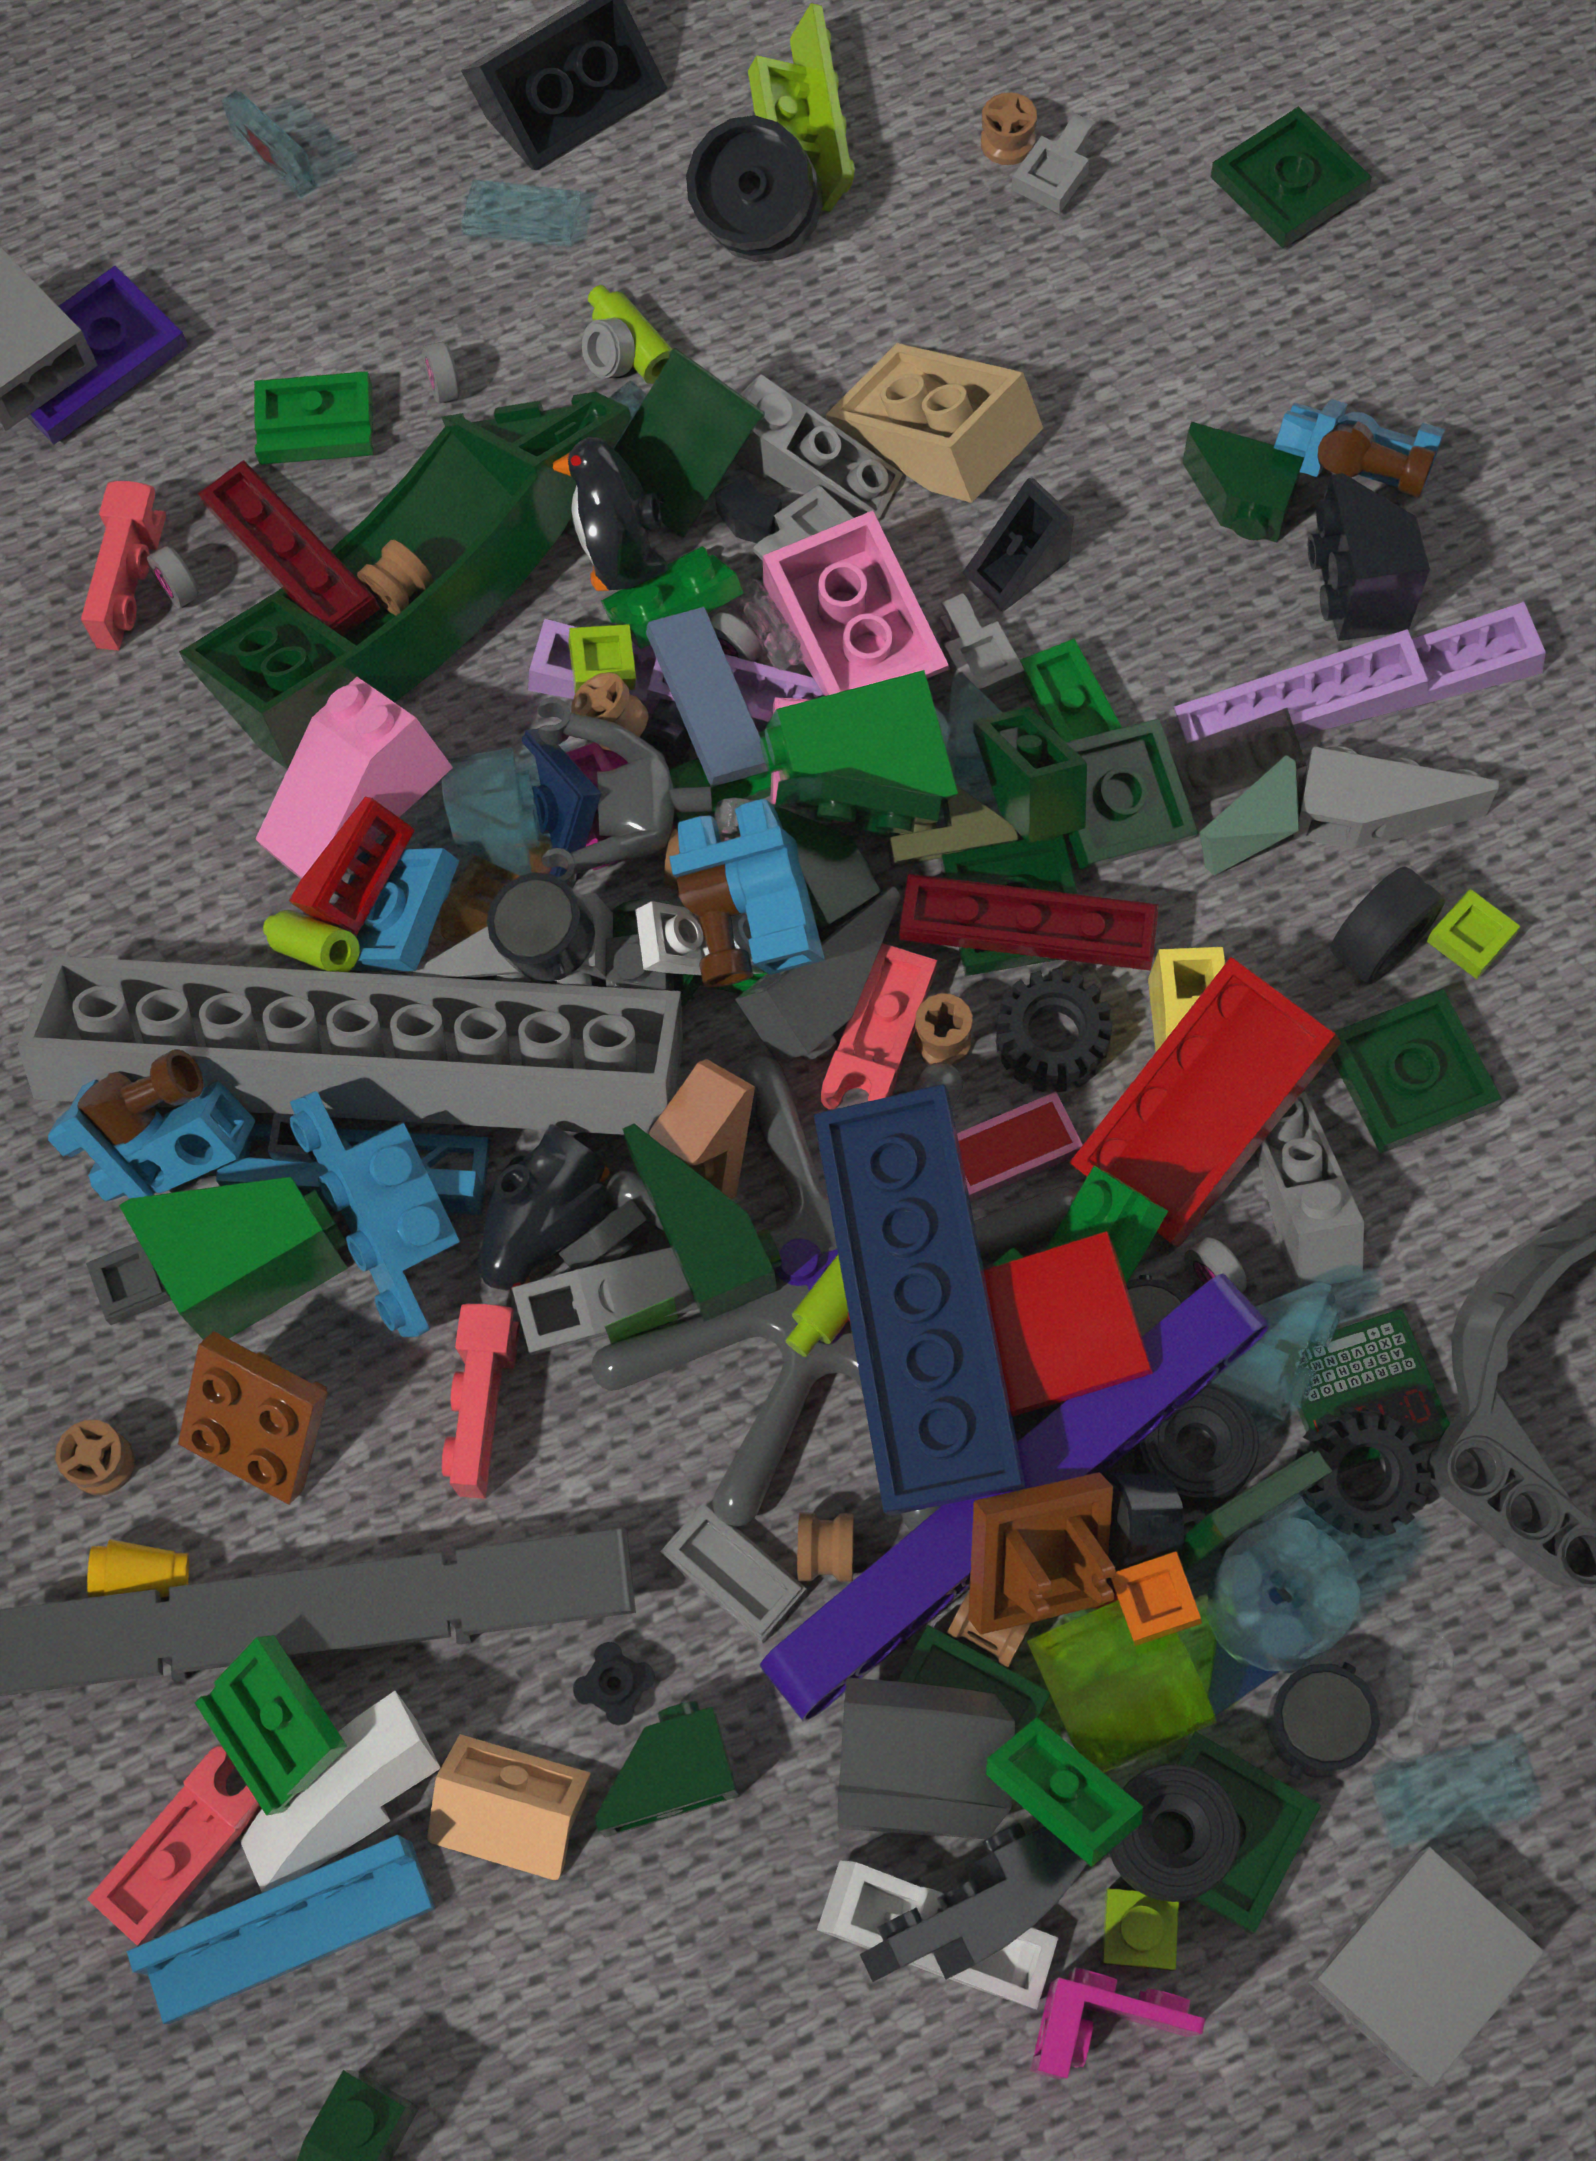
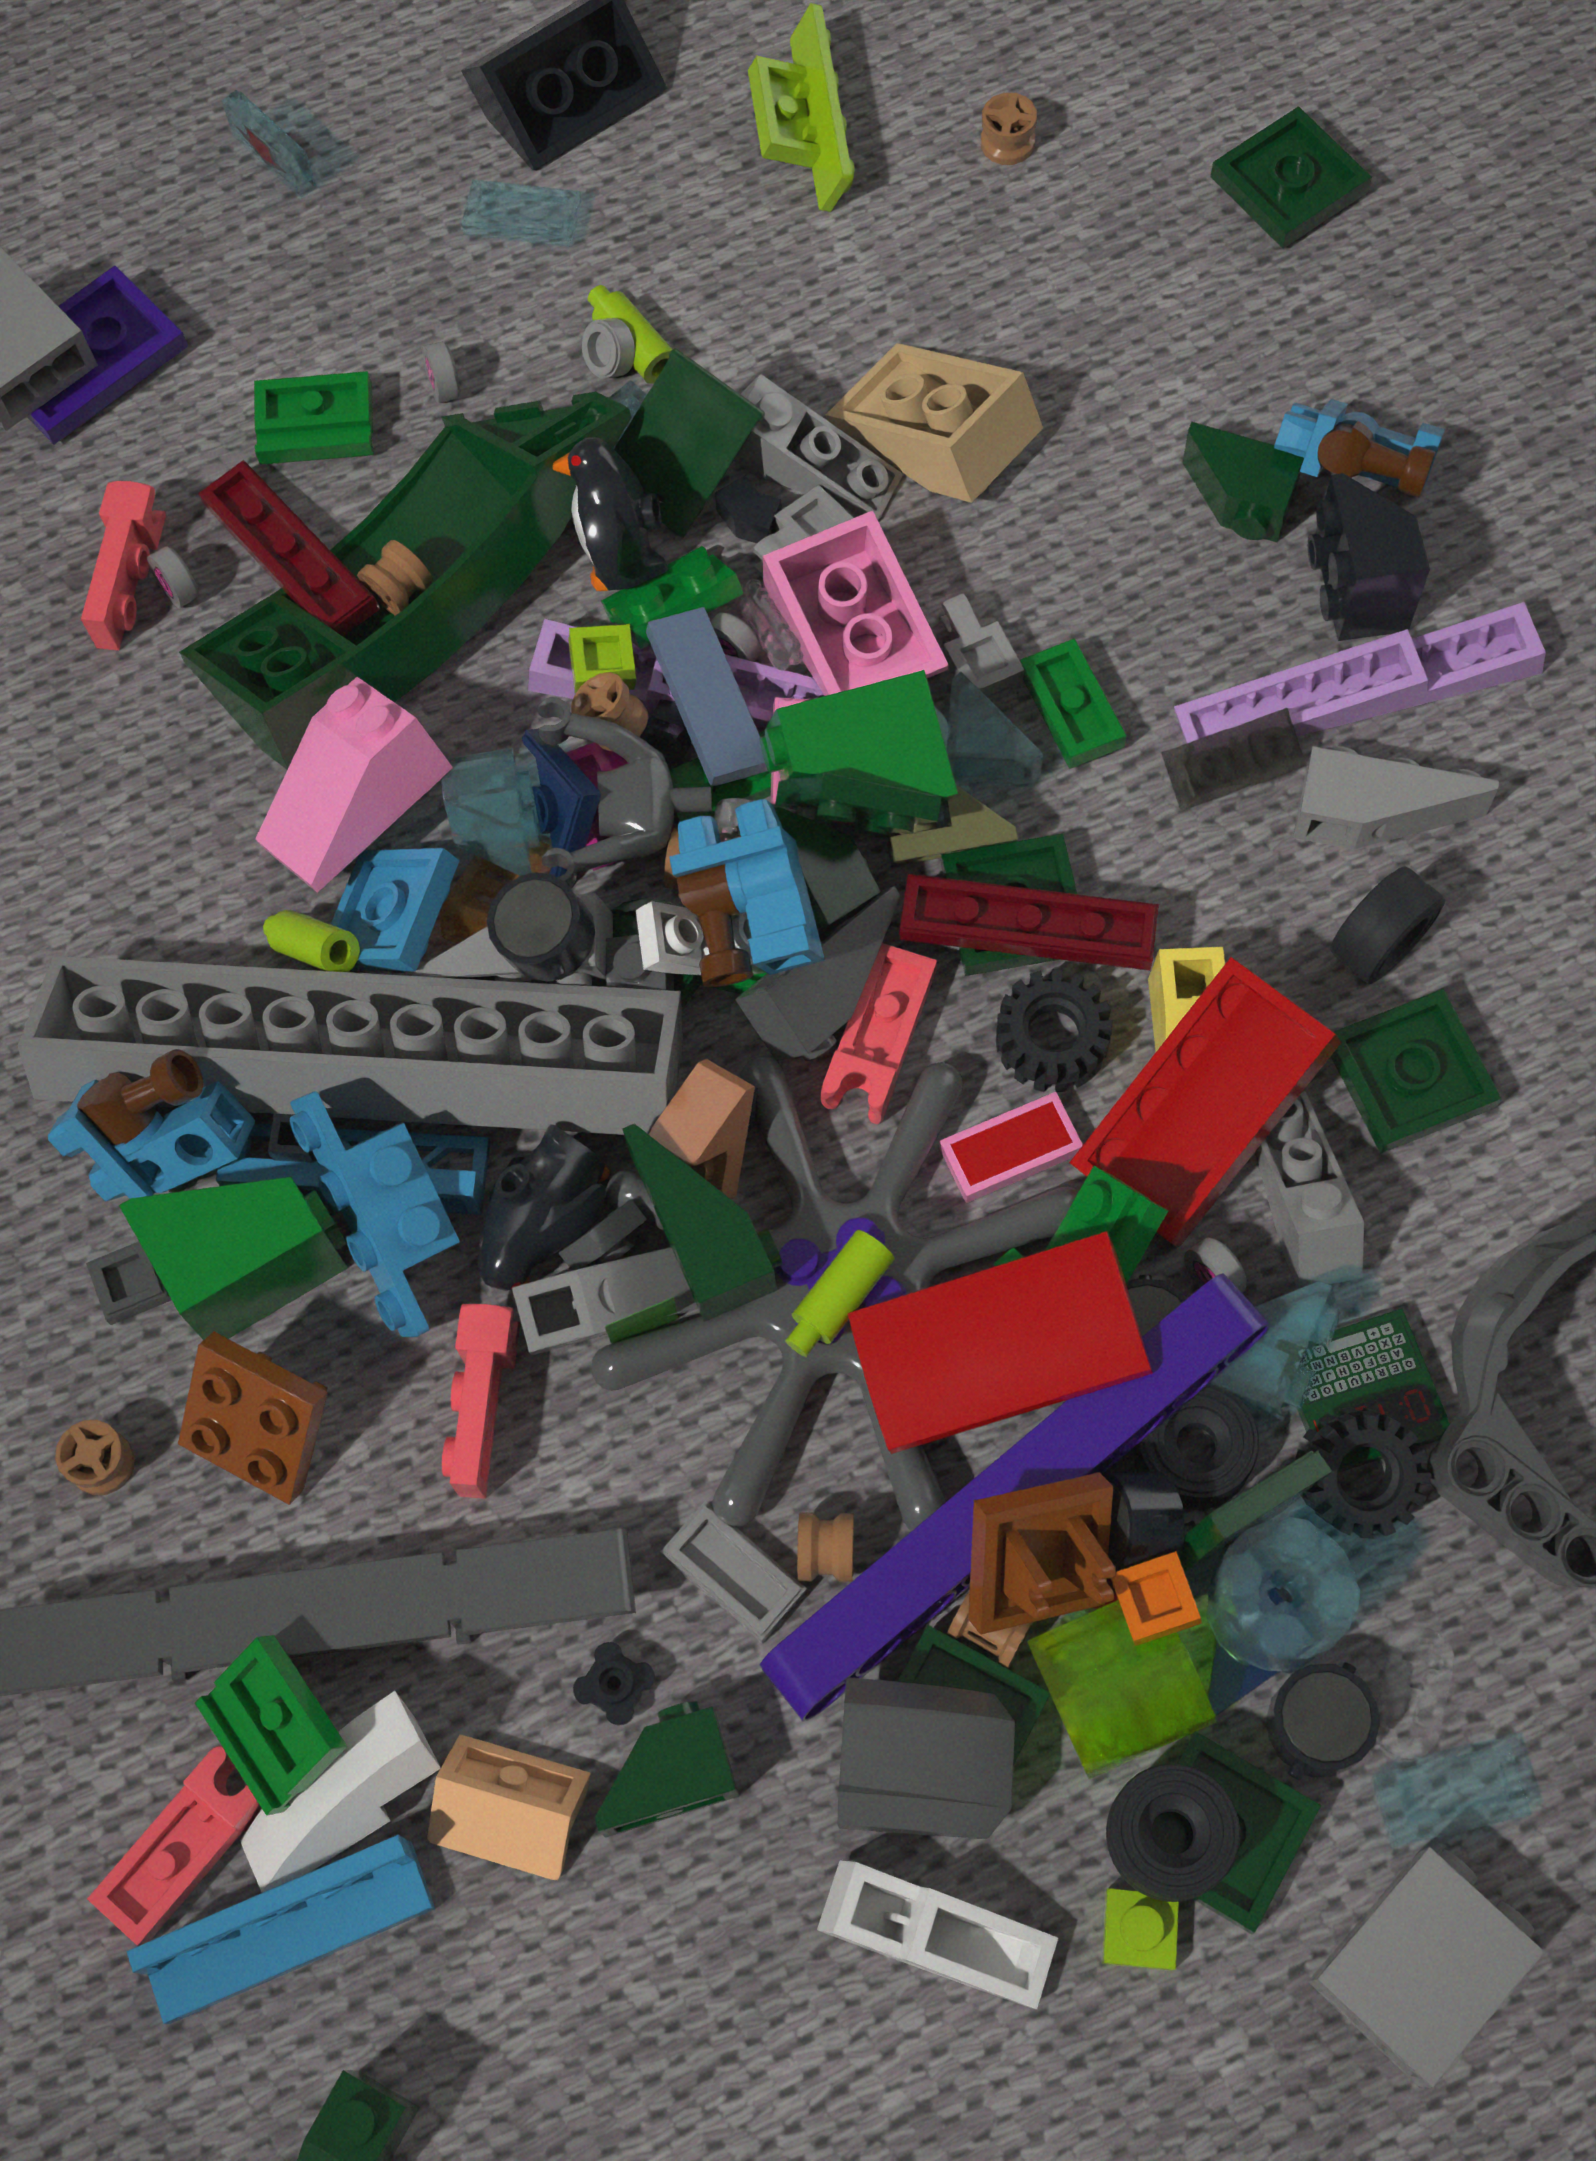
(134, 1568): yellow cone -> none
(326, 873): red slope -> none
(748, 156): black wheel -> none
(918, 1302): dark blue plate -> none
(938, 1011): medium nougat bush -> none
(999, 1903): black slope -> none
(1022, 547): black slope -> none
(1033, 774): dark green slope -> none
(1056, 168): light grey plate -> none
(1064, 1791): green plate -> none
(1067, 2037): dark pink bracket -> none
(1130, 795): dark green plate -> none
(1255, 819): sand green slope -> none
(1473, 933): lime plate -> none

